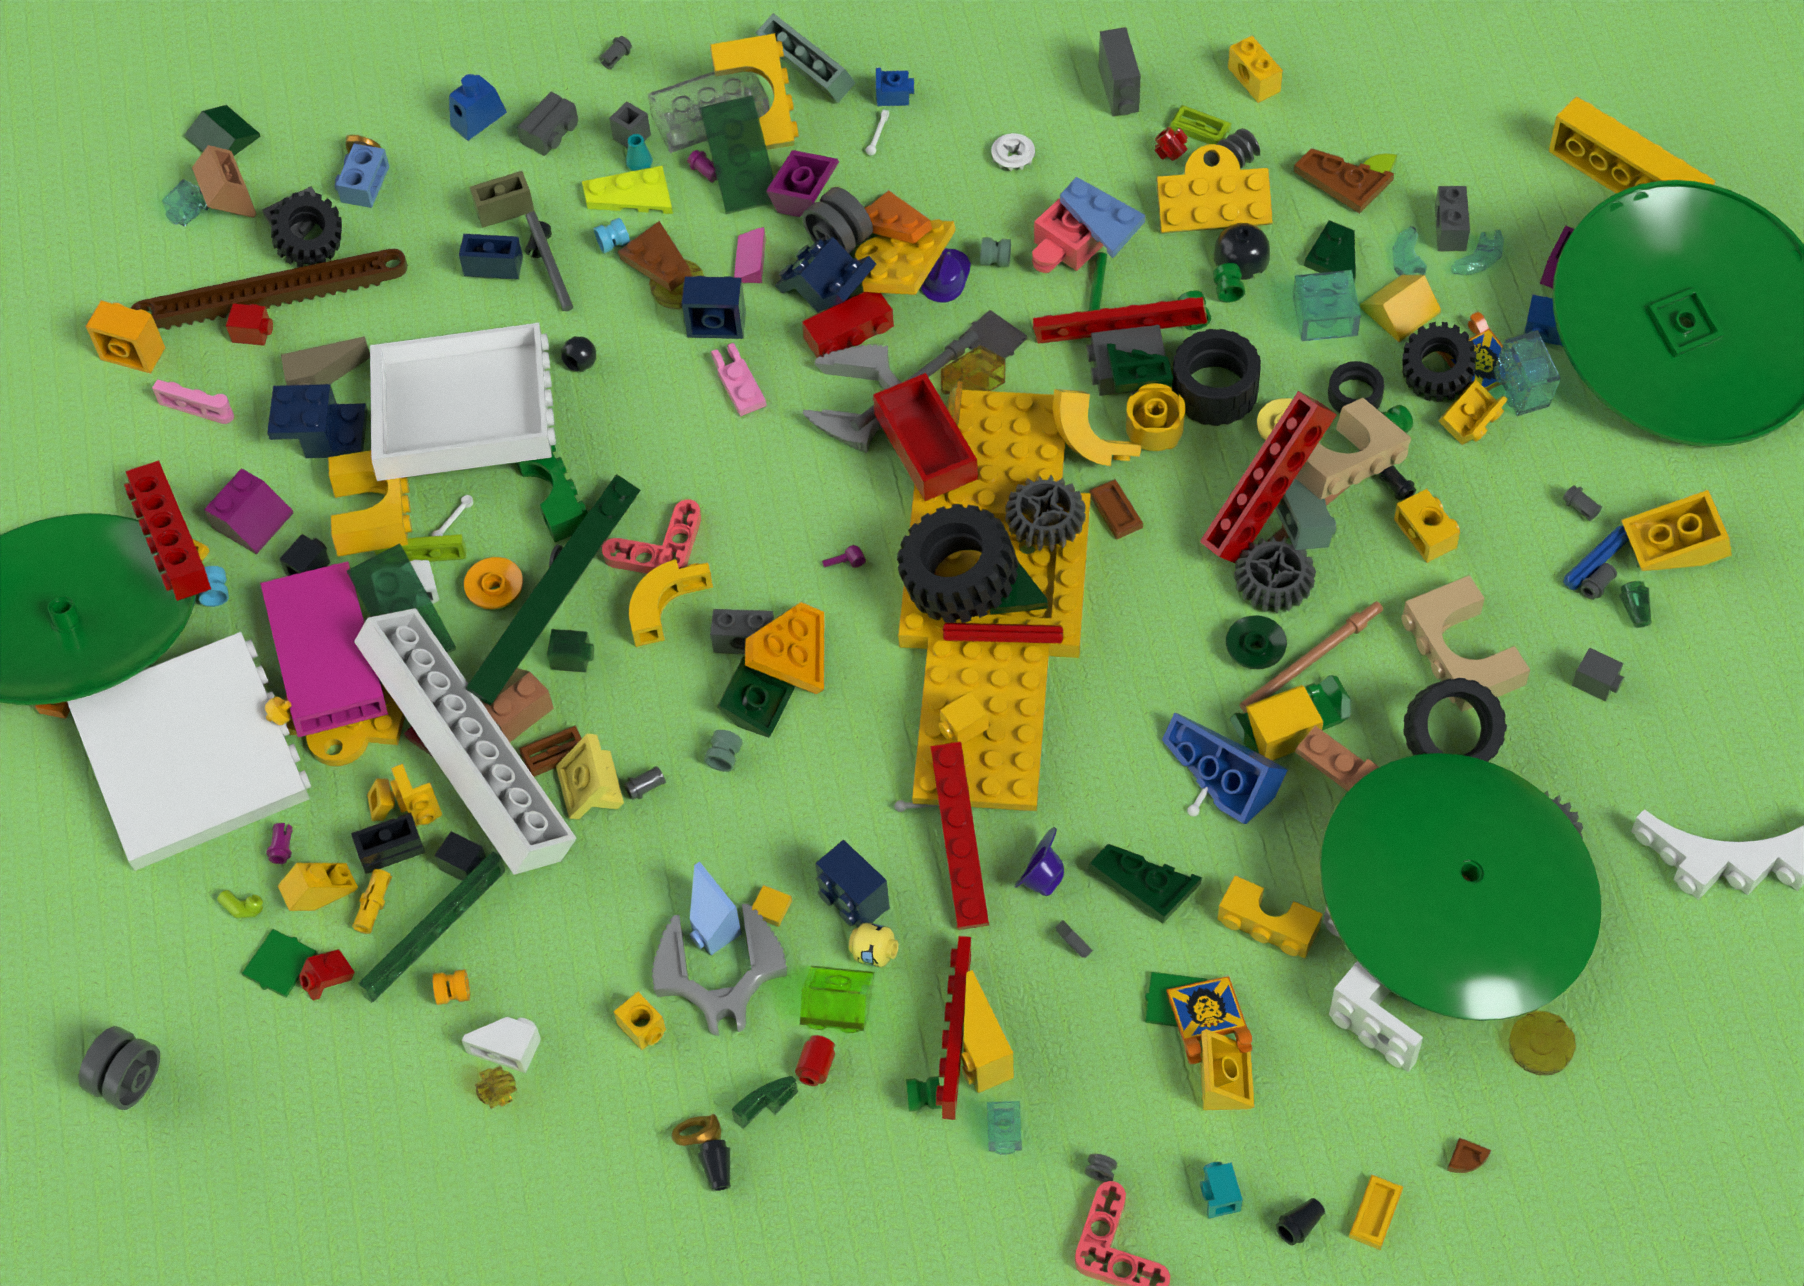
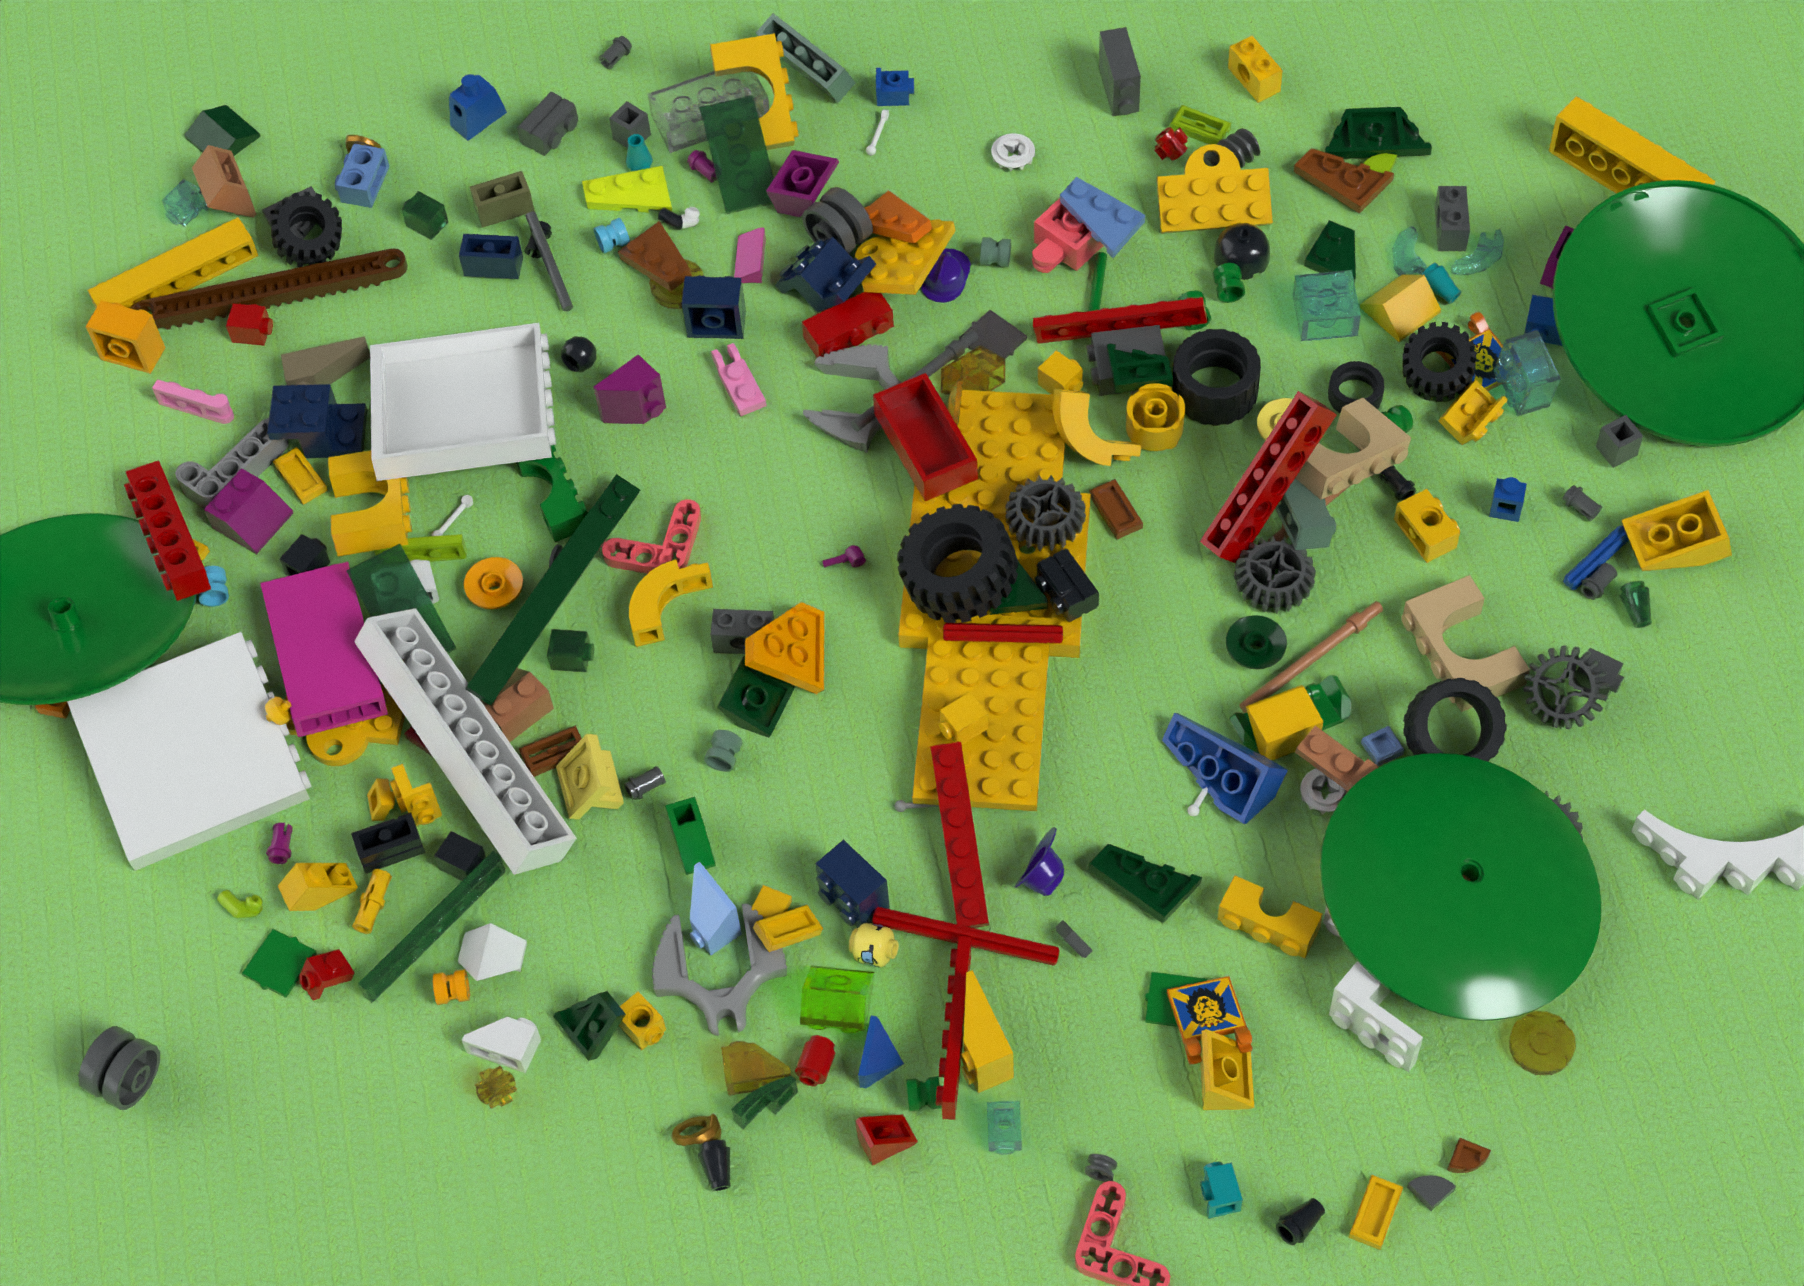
(180, 267): none -> yellow brick
(252, 454): none -> light grey beam
(300, 475): none -> yellow tile
(424, 215): none -> clear green brick
(491, 952): none -> white slope
(591, 1023): none -> dark green wing
(630, 394): none -> magenta slope
(681, 221): none -> arm
(690, 834): none -> green slope
(750, 1067): none -> clear yellow slope
(787, 928): none -> yellow tile
(878, 1055): none -> blue slope
(884, 1136): none -> red slope
(979, 938): none -> red axle
(1060, 373): none -> yellow brick
(1067, 585): none -> black brick
(1315, 781): none -> white gear
(1375, 132): none -> dark green wing
(1382, 746): none -> light blue tile
(1431, 1189): none -> dark grey tile
(1441, 283): none -> teal cone
(1510, 492): none -> blue brick
(1570, 672): none -> dark grey gear
(1619, 441): none -> dark grey brick

